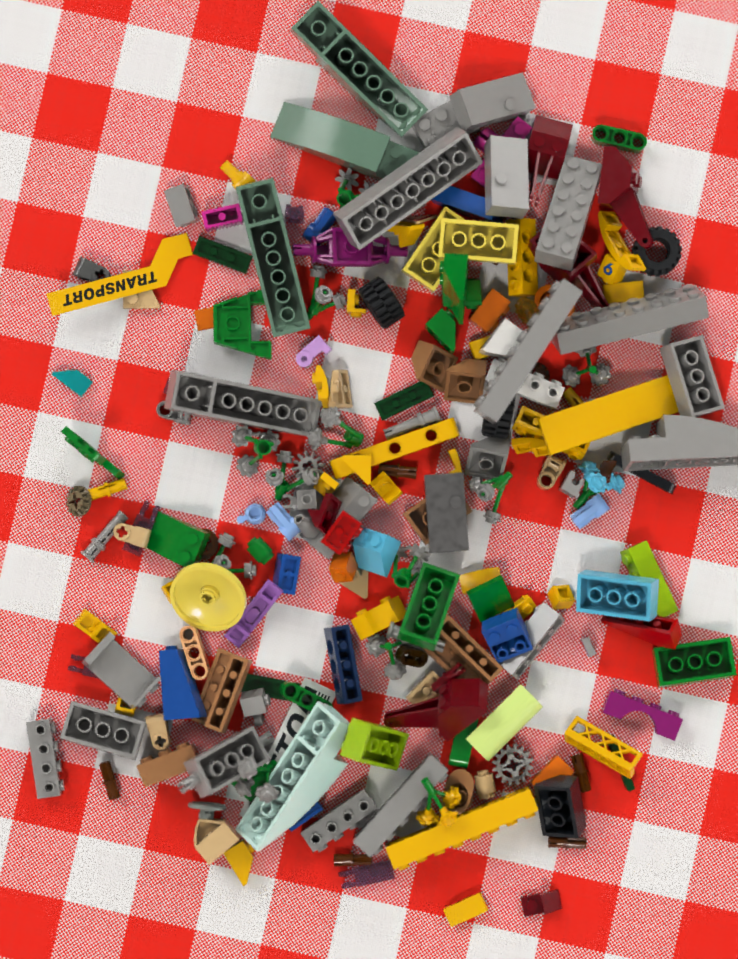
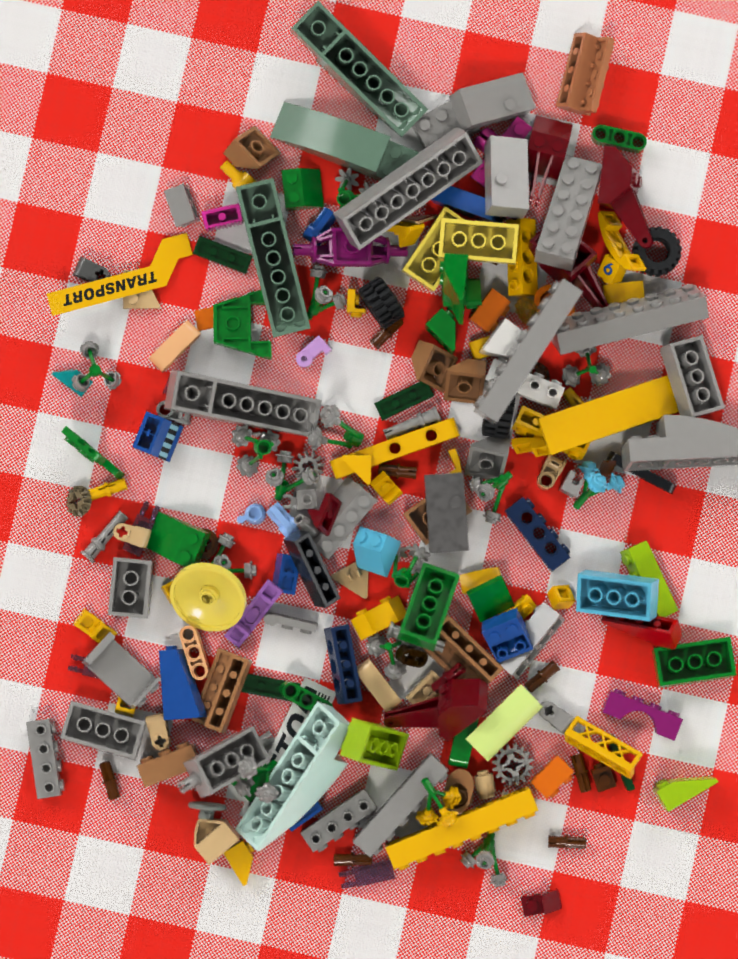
(81, 381): none -> light grey plant
(130, 587): none -> light grey brick
(157, 436): none -> blue slope
(175, 346): none -> light nougat beam
(251, 150): none -> medium nougat slope
(254, 704): light grey brick -> none
(260, 550): green brick -> none
(289, 622): none -> light grey hinge
(294, 214): clear purple hinge -> none
(302, 189): none -> green slope
(312, 569): none -> black brick
(322, 387): yellow slope -> none
(326, 484): yellow bracket -> none
(340, 390): tan wing -> none
(342, 532): red bracket -> none
(343, 567): orange brick -> none
(378, 686): none -> tan beam
(385, 334): none -> reddish brown axle
(465, 909): yellow slope -> none
(485, 860): none -> light grey plant
(515, 513): none -> dark blue brick
(542, 676): none -> reddish brown axle
(558, 718): none -> light grey piece
(560, 806): black slope -> none
(585, 73): none -> nougat brick
(588, 646): light grey tile -> none
(592, 509): light blue piece -> none
(603, 777): none -> reddish brown bracket
(677, 791): none -> lime slope

